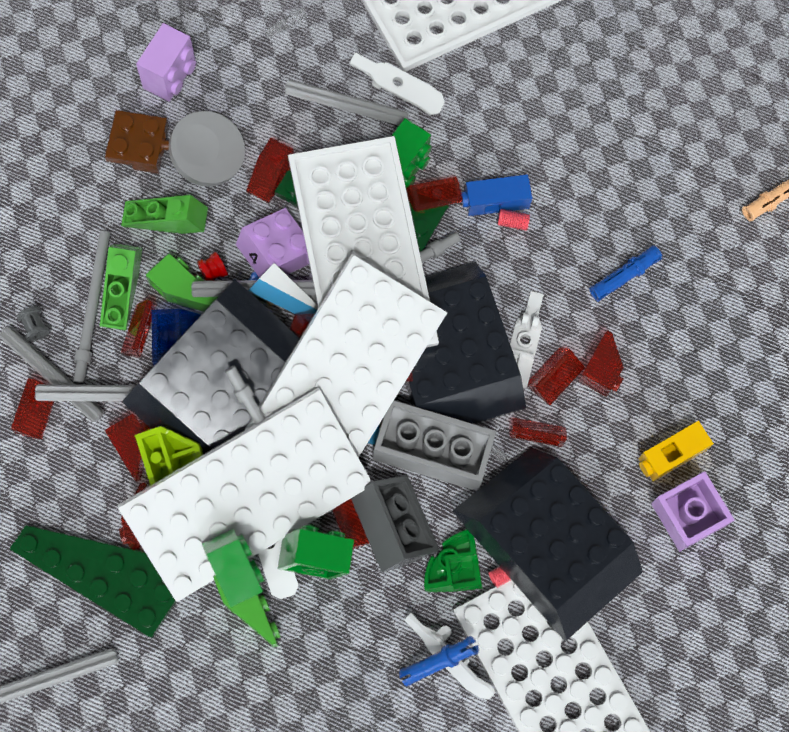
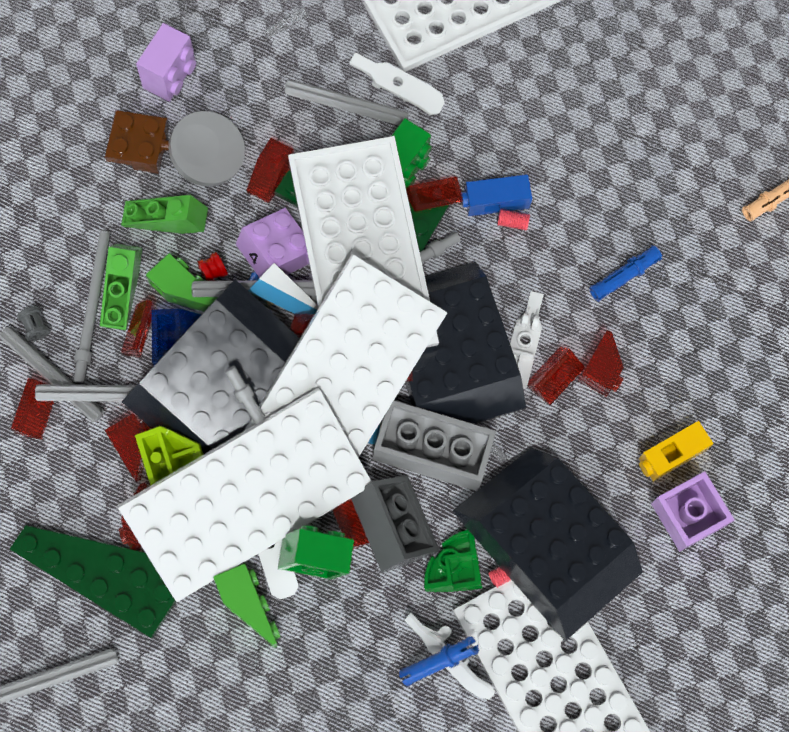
(232, 568): brick -> none
(538, 432): clear red slope -> none

